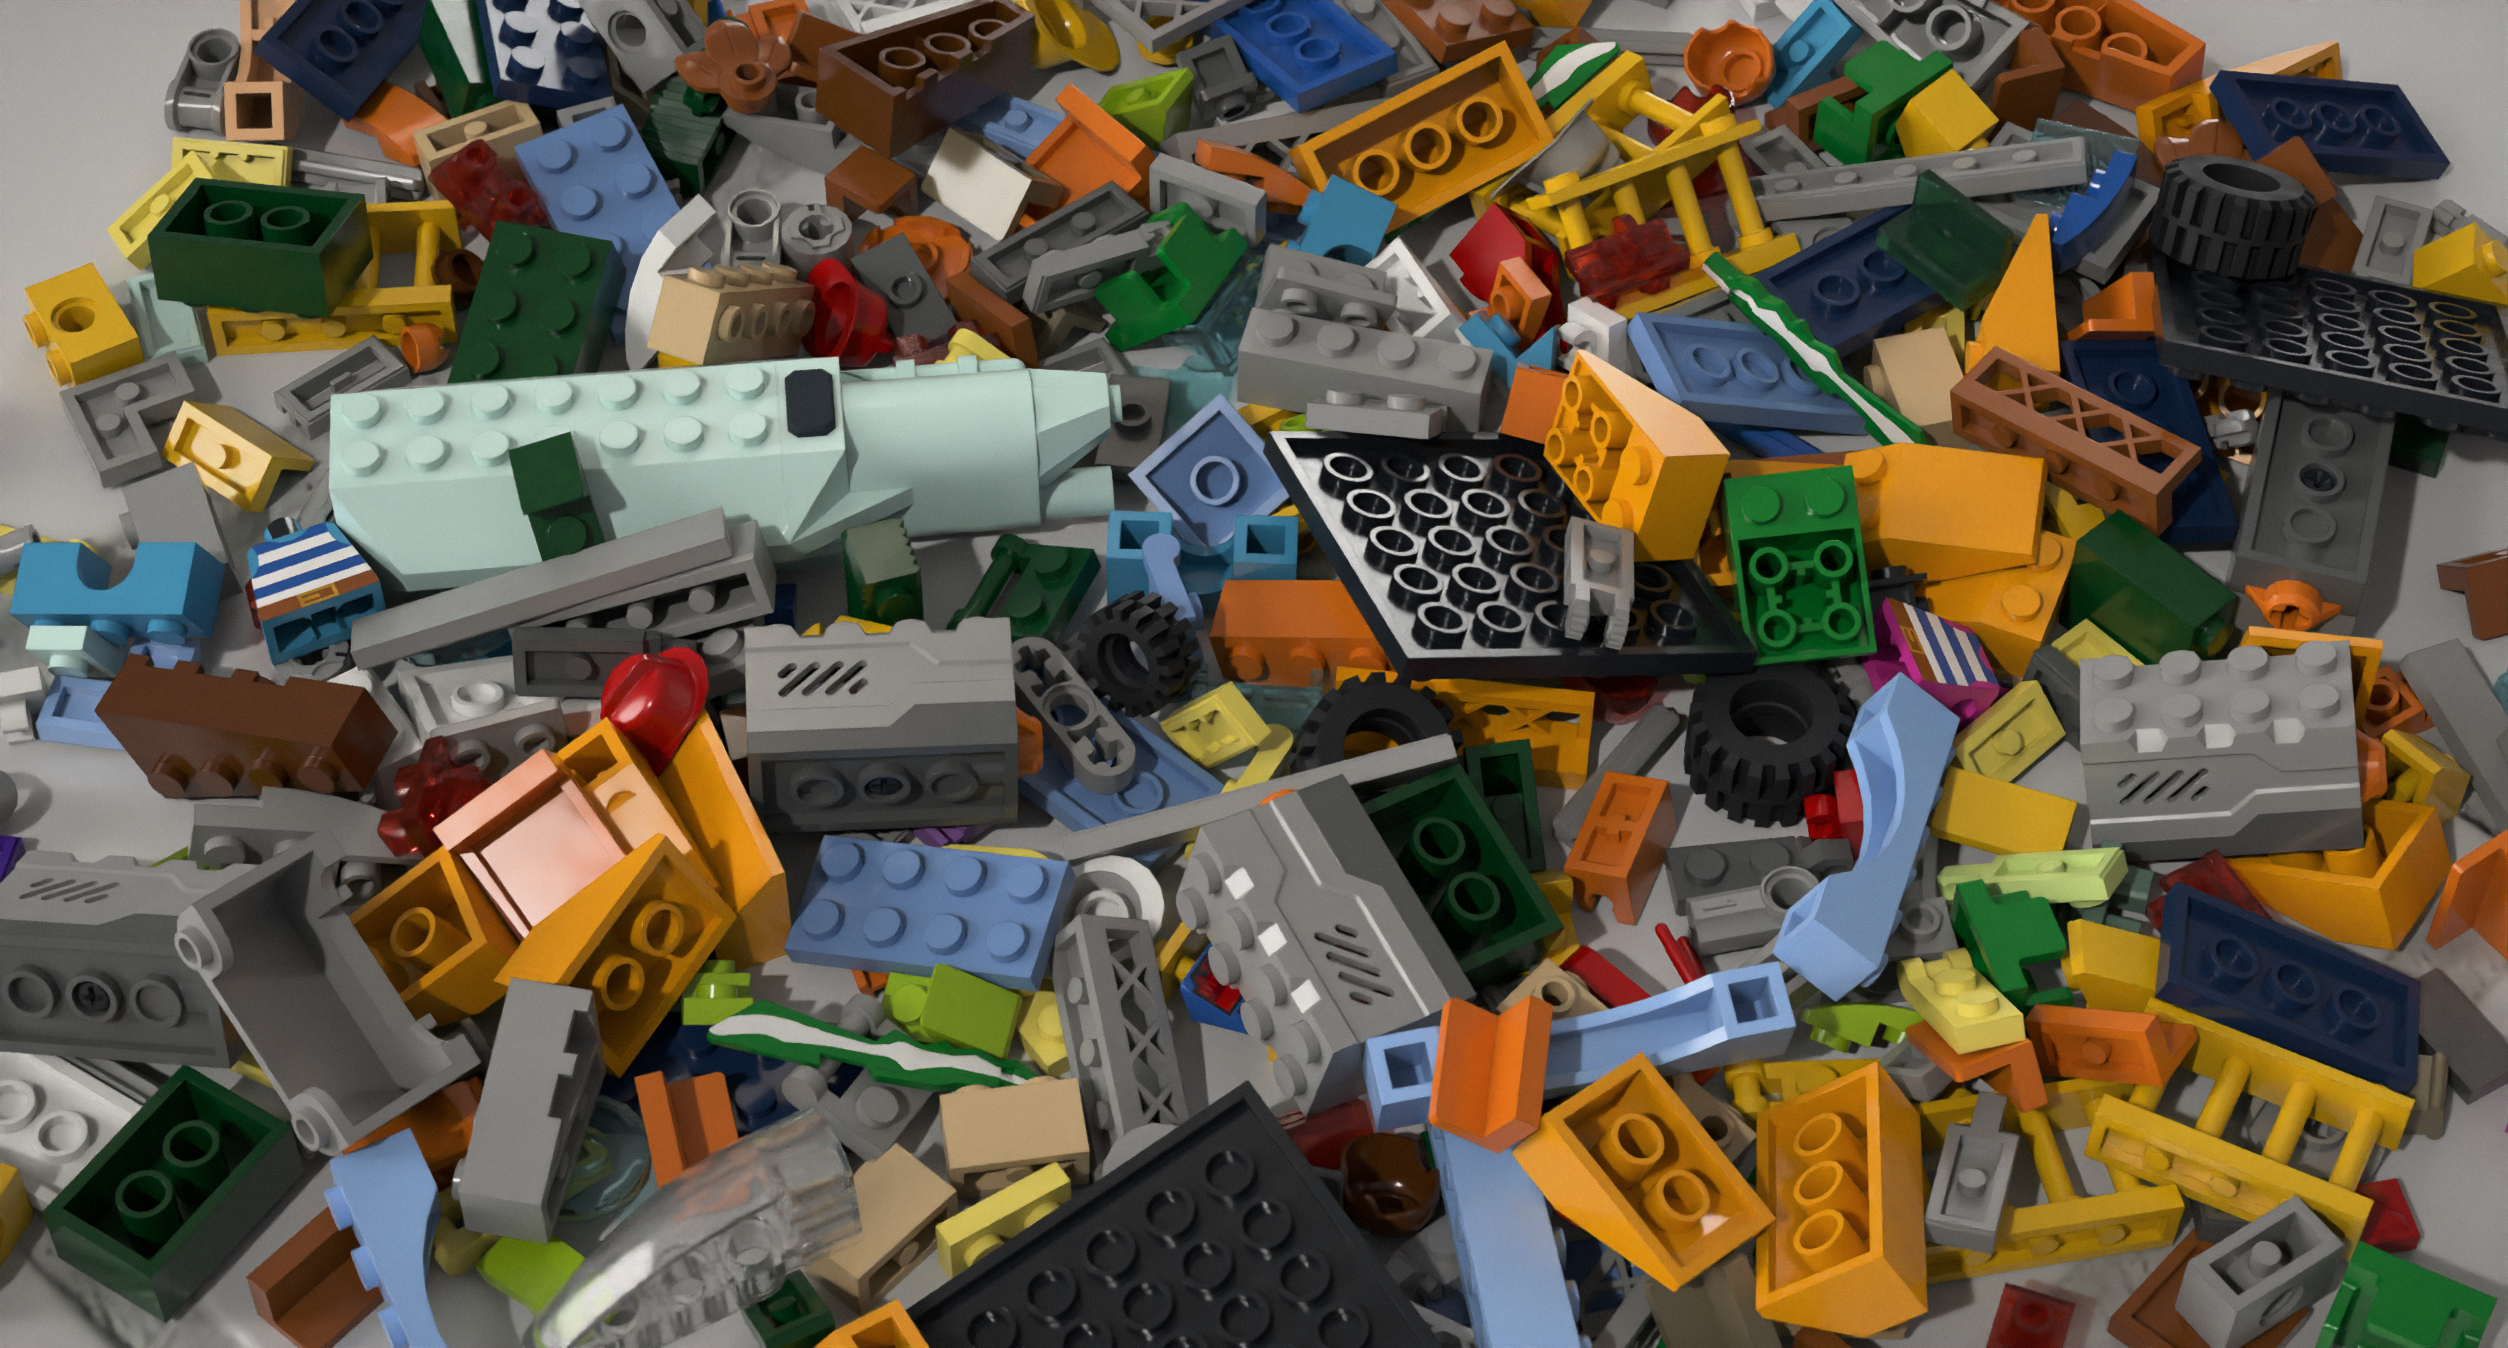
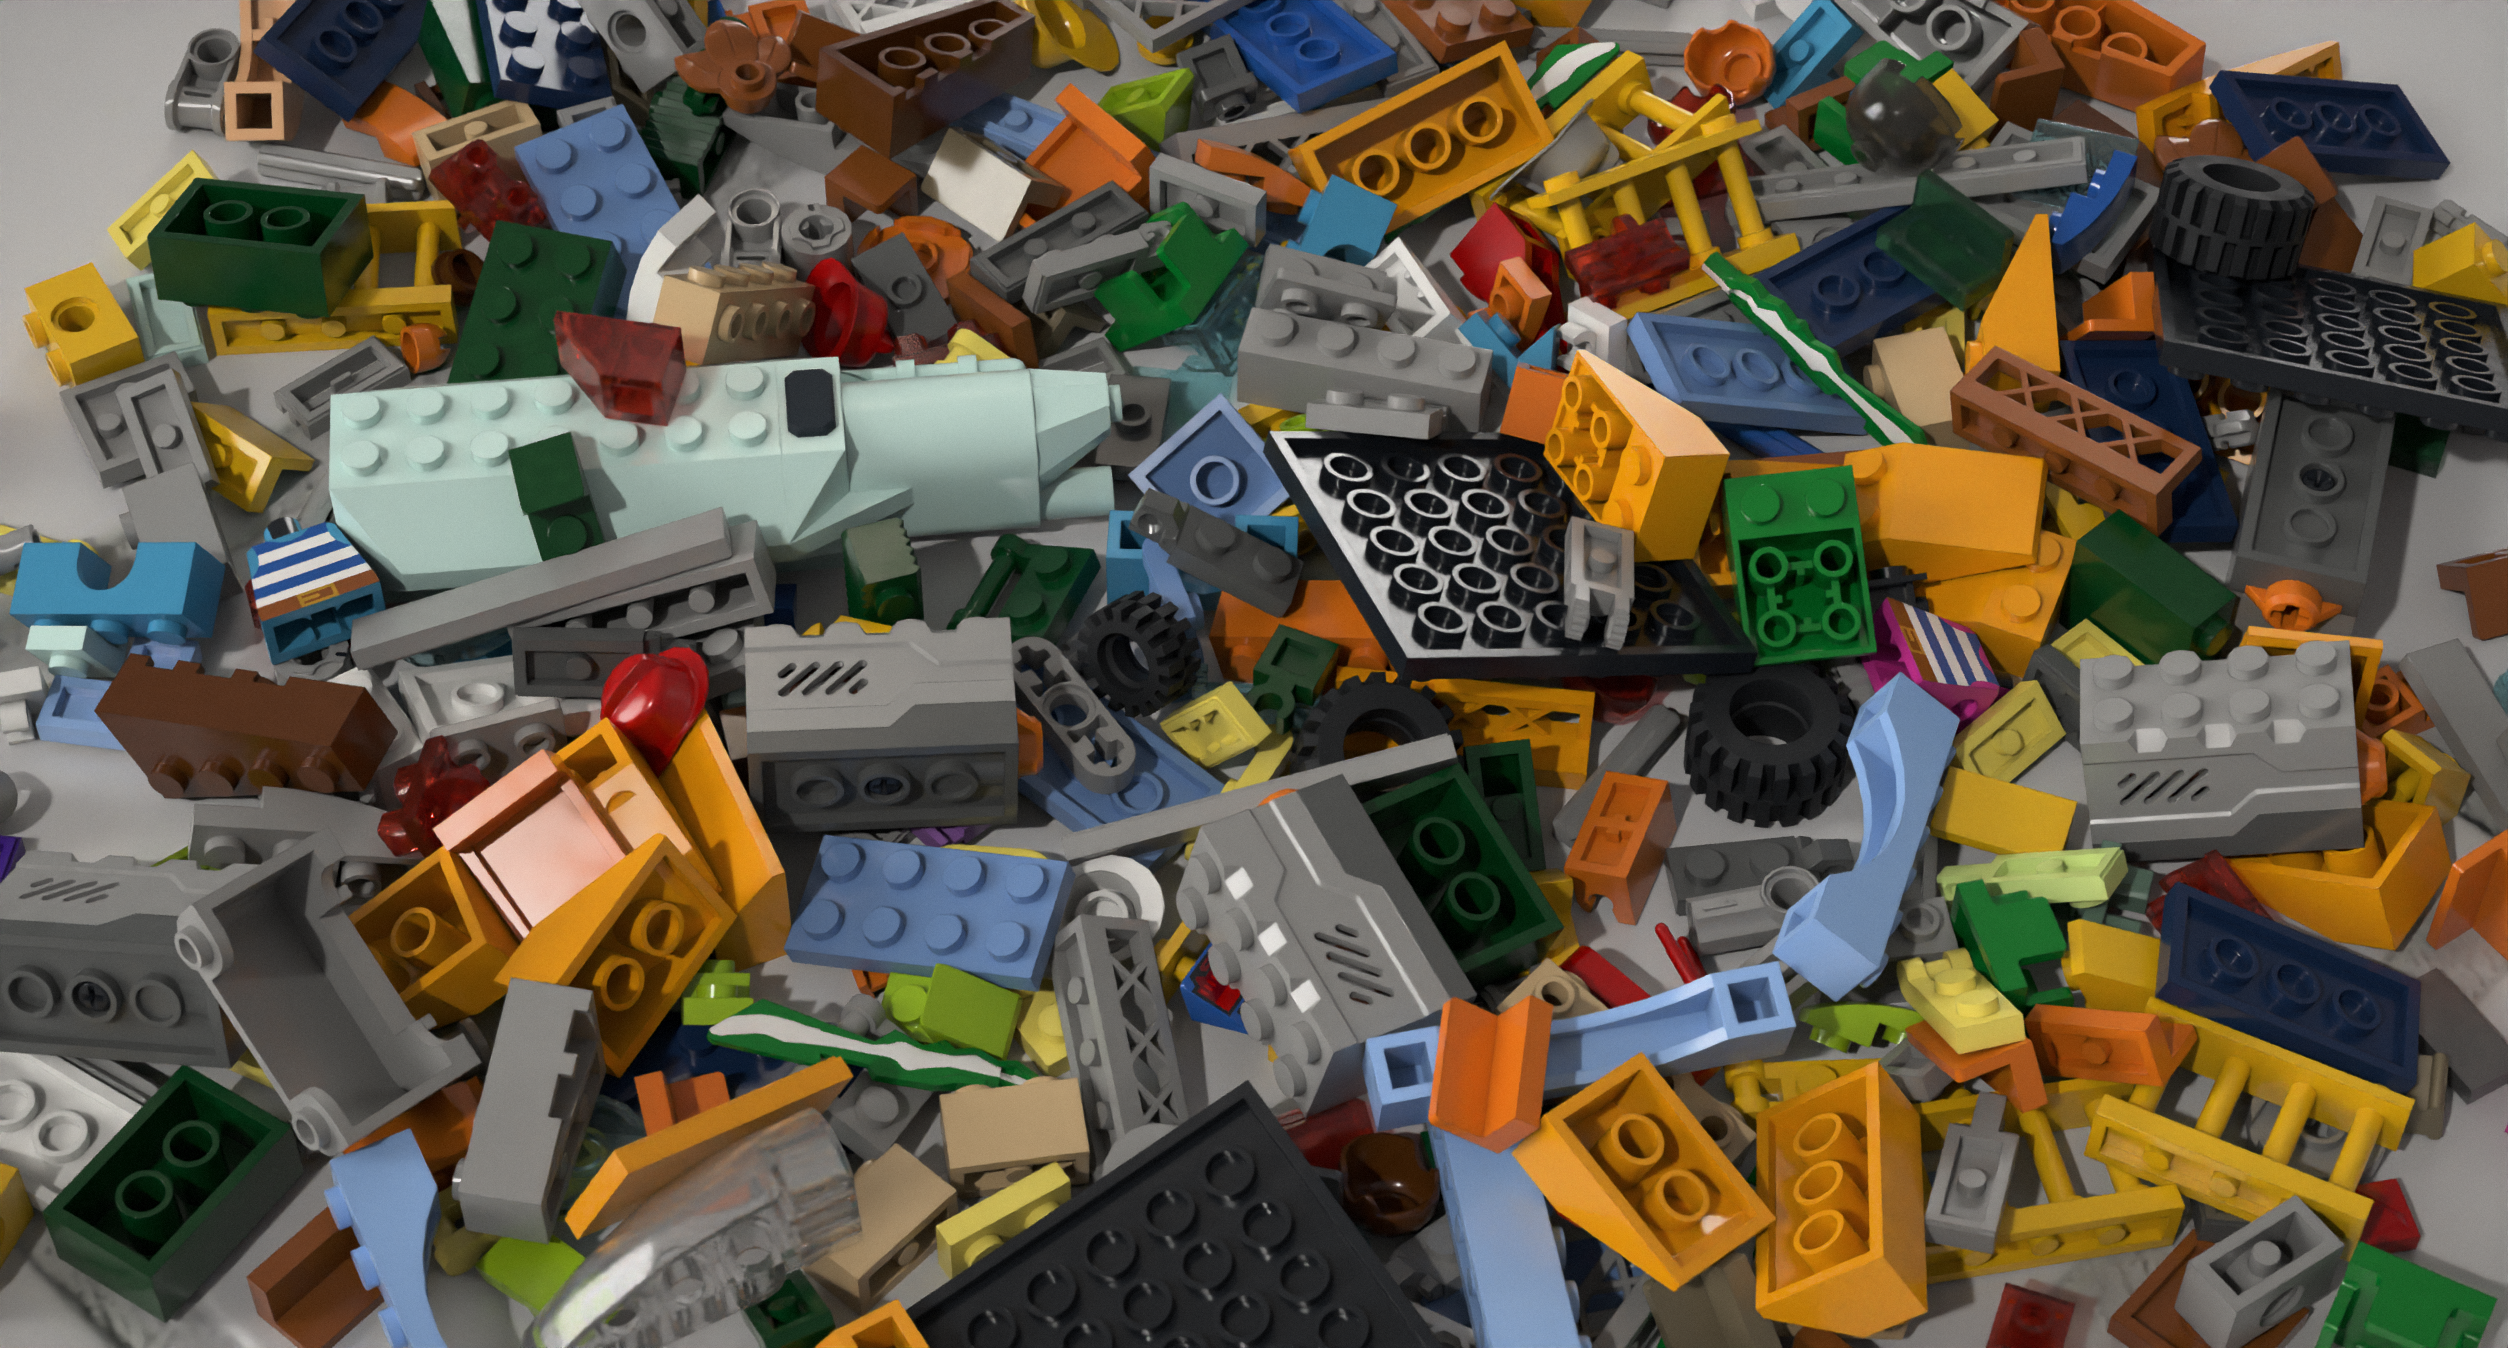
(165, 426): none -> light grey plate
(240, 160): light yellow plate -> none
(623, 365): none -> clear red slope
(648, 1163): none -> light orange tile
(1218, 552): none -> dark grey hinge
(1290, 671): none -> dark green plate
(1840, 815): red tile -> none
(1900, 122): none -> clear smoke cylinder

